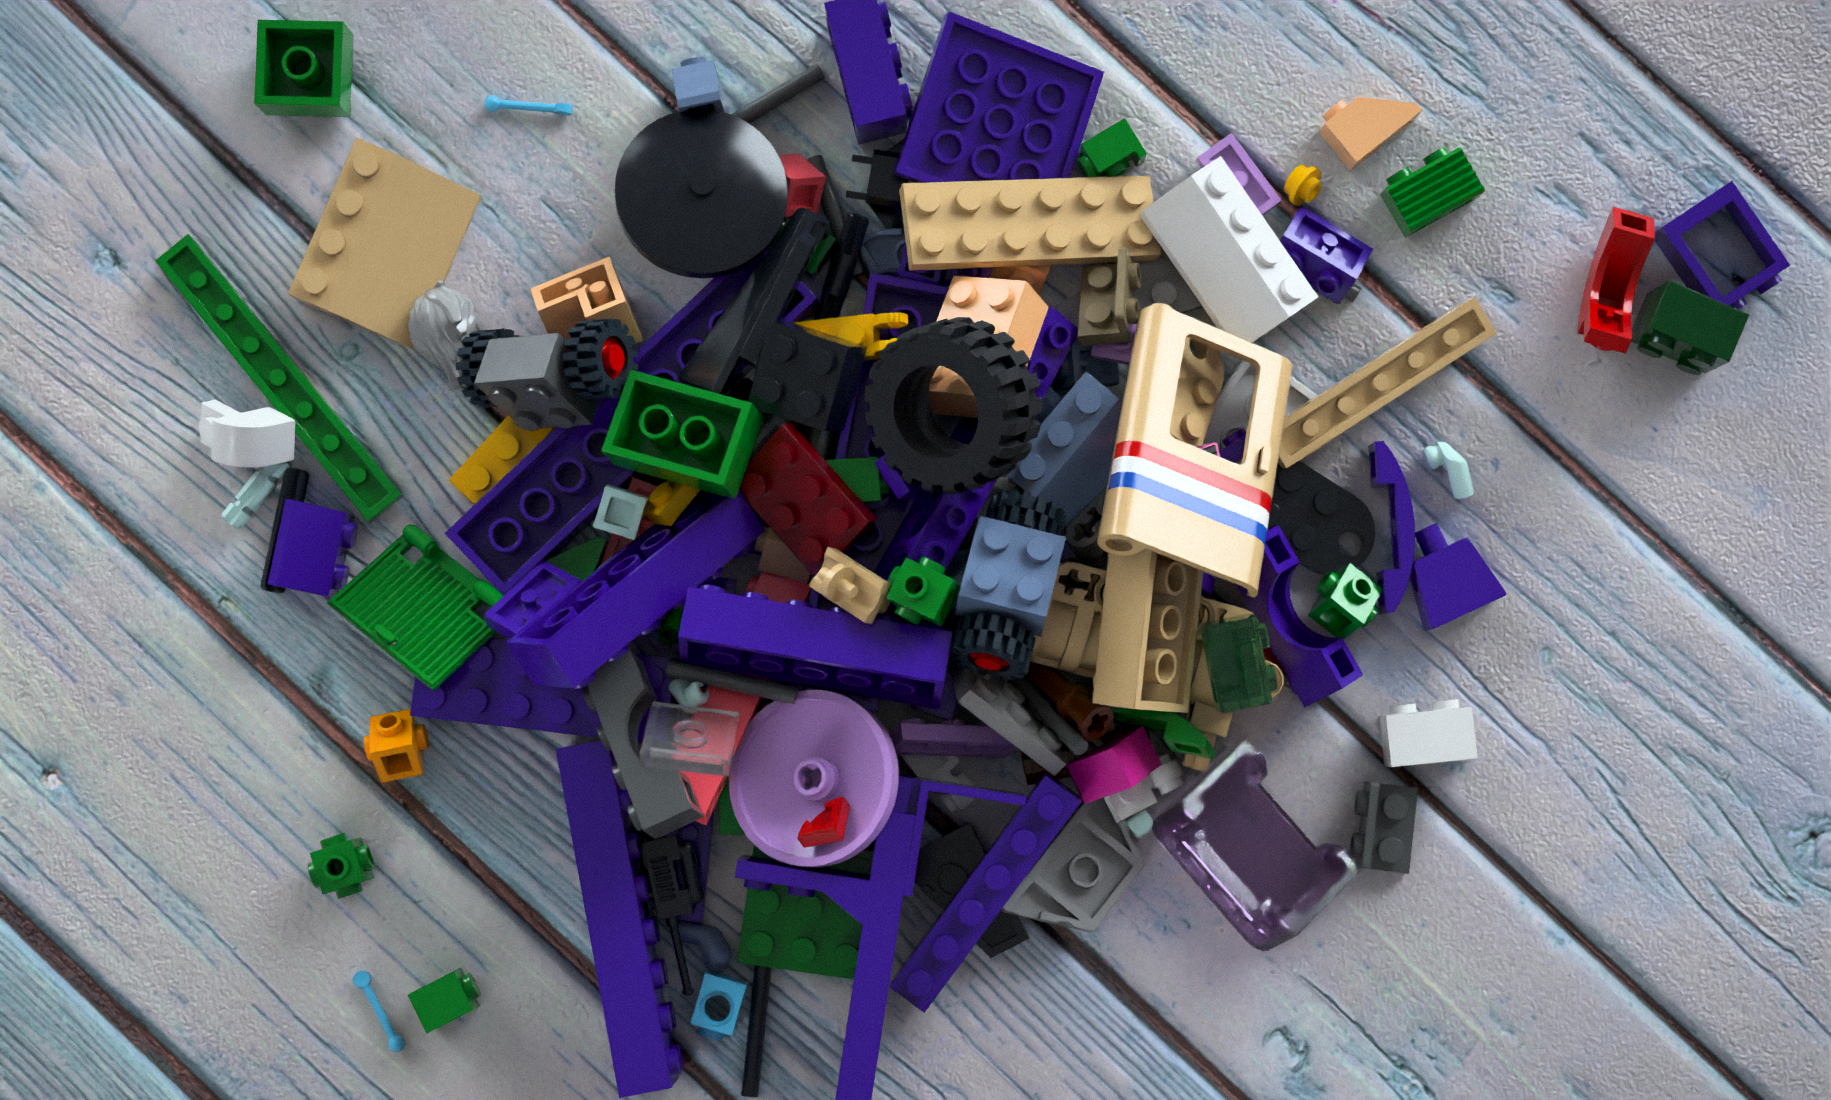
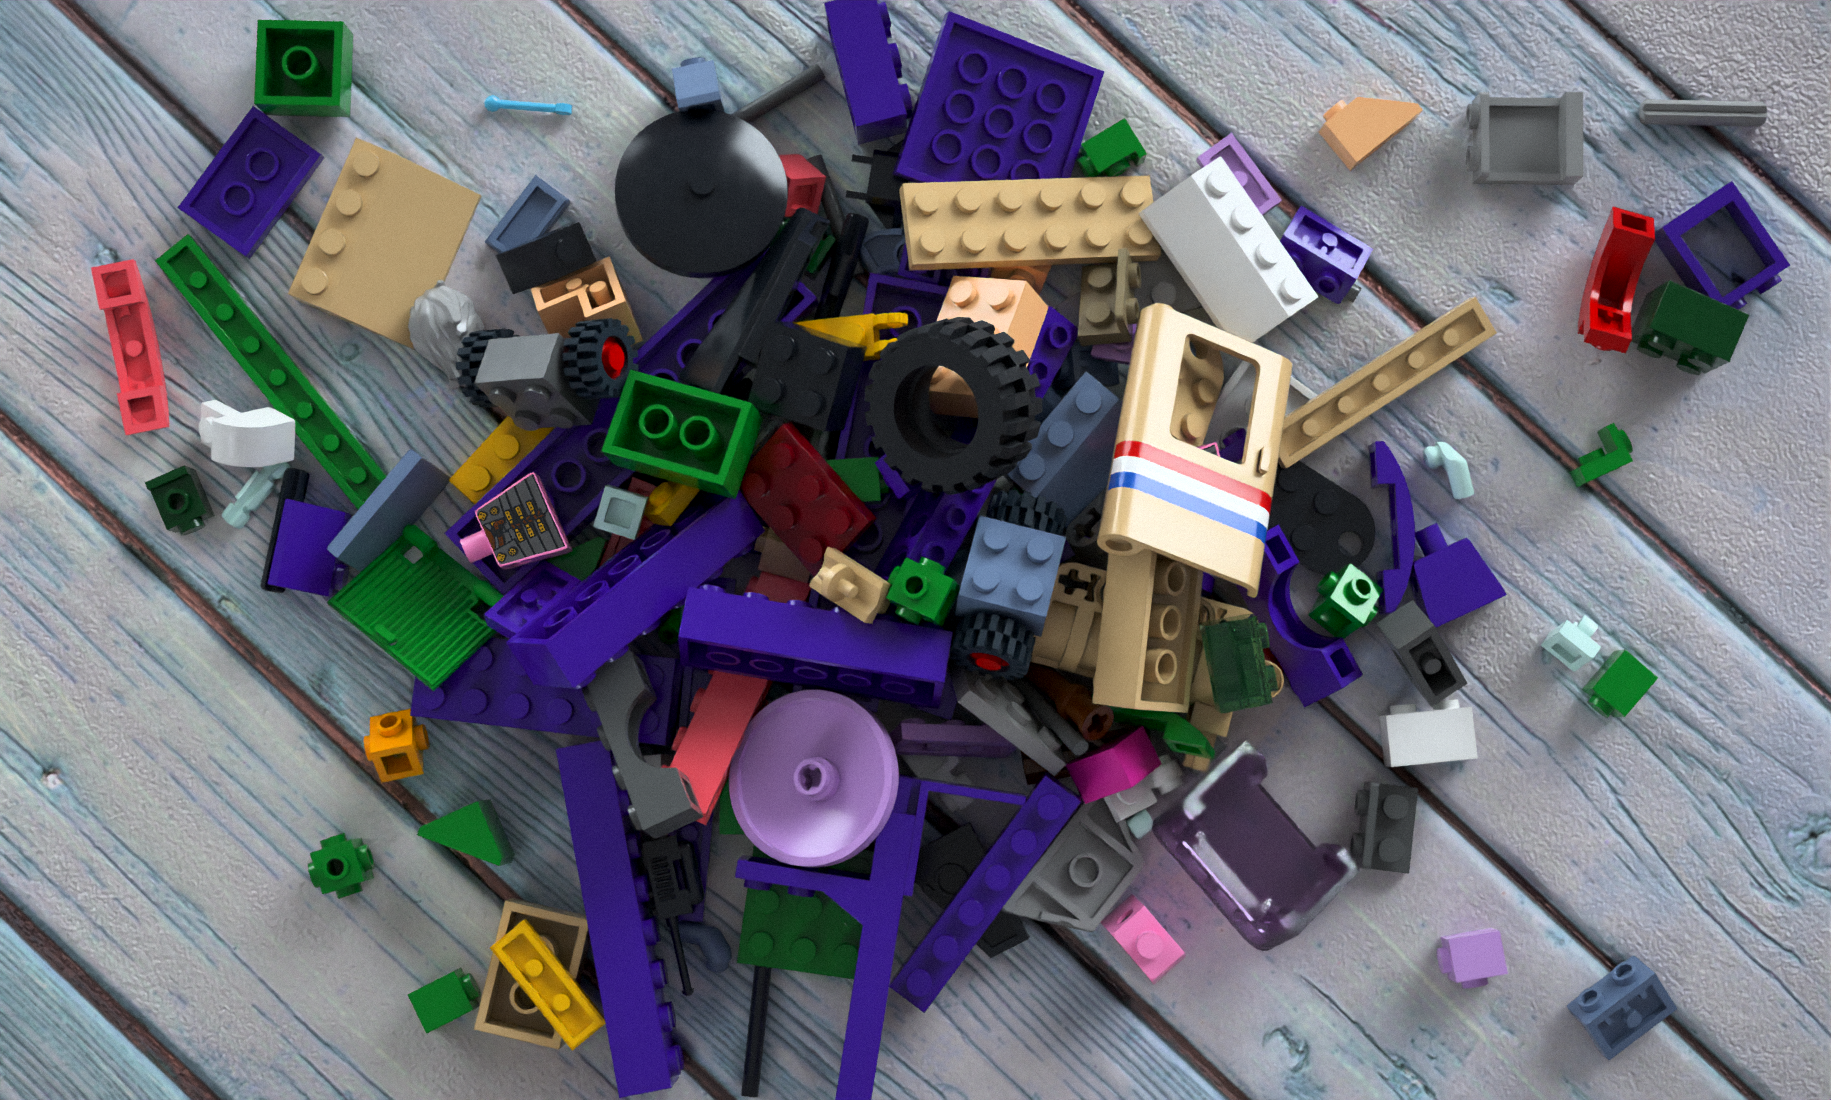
(134, 346): none -> coral slope
(196, 506): none -> dark green brick
(251, 182): none -> dark purple plate
(362, 980): medium azure hinge -> none
(388, 510): none -> sand blue tile
(472, 831): none -> green slope
(504, 1004): none -> tan brick
(518, 527): none -> torso
(529, 216): none -> sand blue tile
(546, 257): none -> black slope
(548, 984): none -> yellow tile
(688, 692): light aqua arm -> none
(689, 739): clear tile -> none
(728, 987): medium azure brick -> none
(732, 681): dark grey bar -> none
(827, 826): red tile -> none
(1143, 938): none -> bright pink torso
(1303, 184): yellow plate -> none
(1422, 653): none -> dark grey brick
(1431, 191): green brick -> none
(1472, 957): none -> lavender brick
(1526, 139): none -> light grey panel
(1573, 643): none -> light aqua tile
(1597, 463): none -> green bracket
(1618, 684): none -> green brick
(1622, 1006): none -> sand blue bracket
(1702, 112): none -> light grey axle

